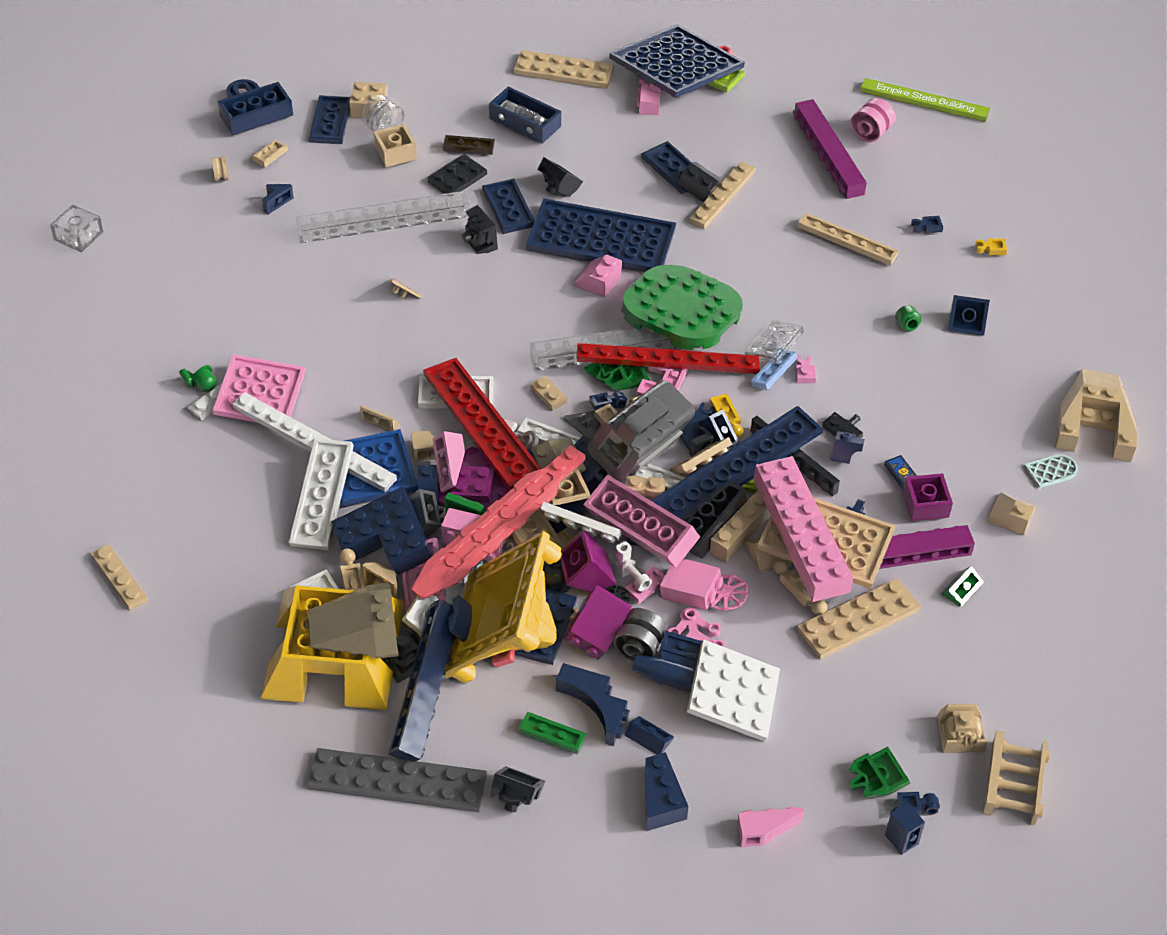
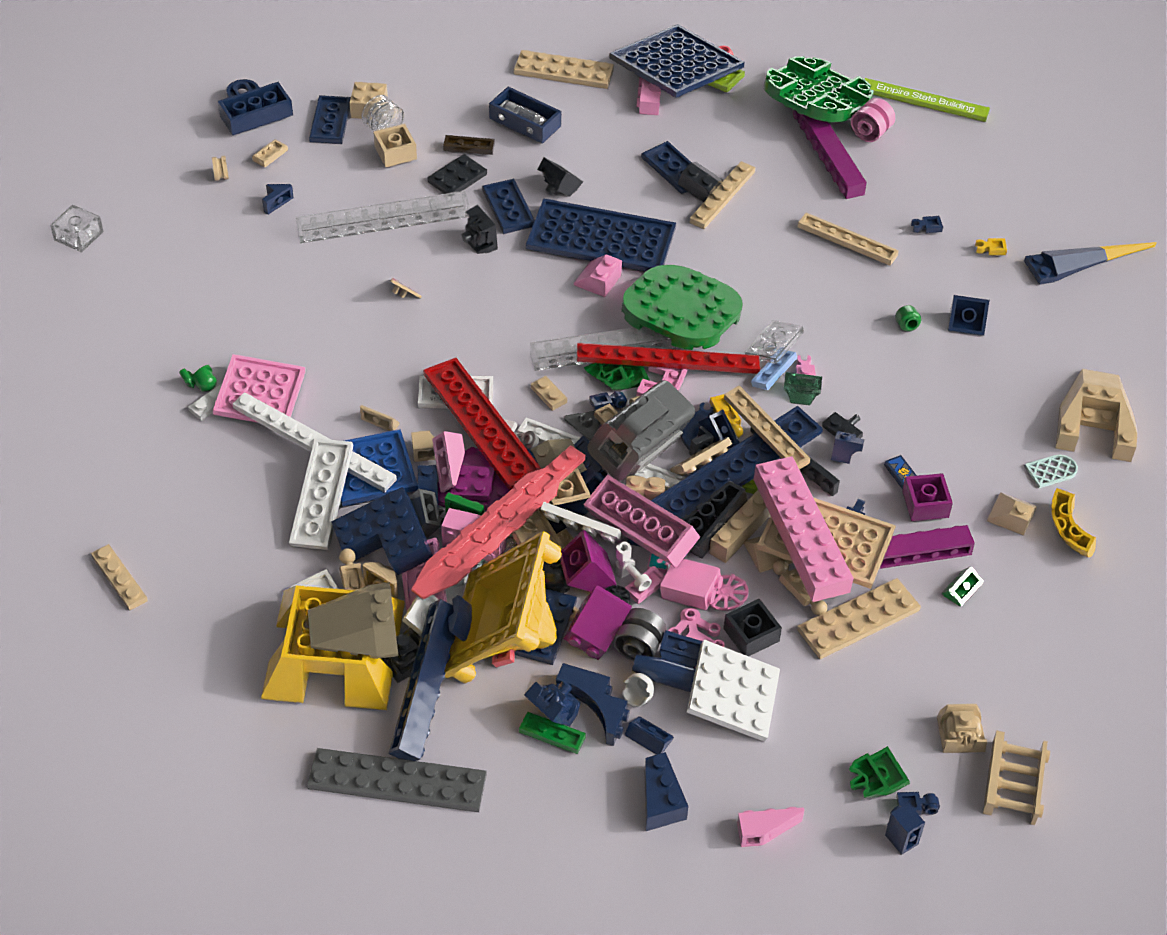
(515, 788): black brick -> none
(555, 701): none -> dark blue brick
(638, 689): none -> white hair
(660, 564): none -> teal tile
(752, 627): none -> black brick
(765, 426): none -> tan plate
(802, 387): none -> clear green slope
(817, 90): none -> green plate
(1058, 264): none -> plate
(1069, 531): none -> yellow brick

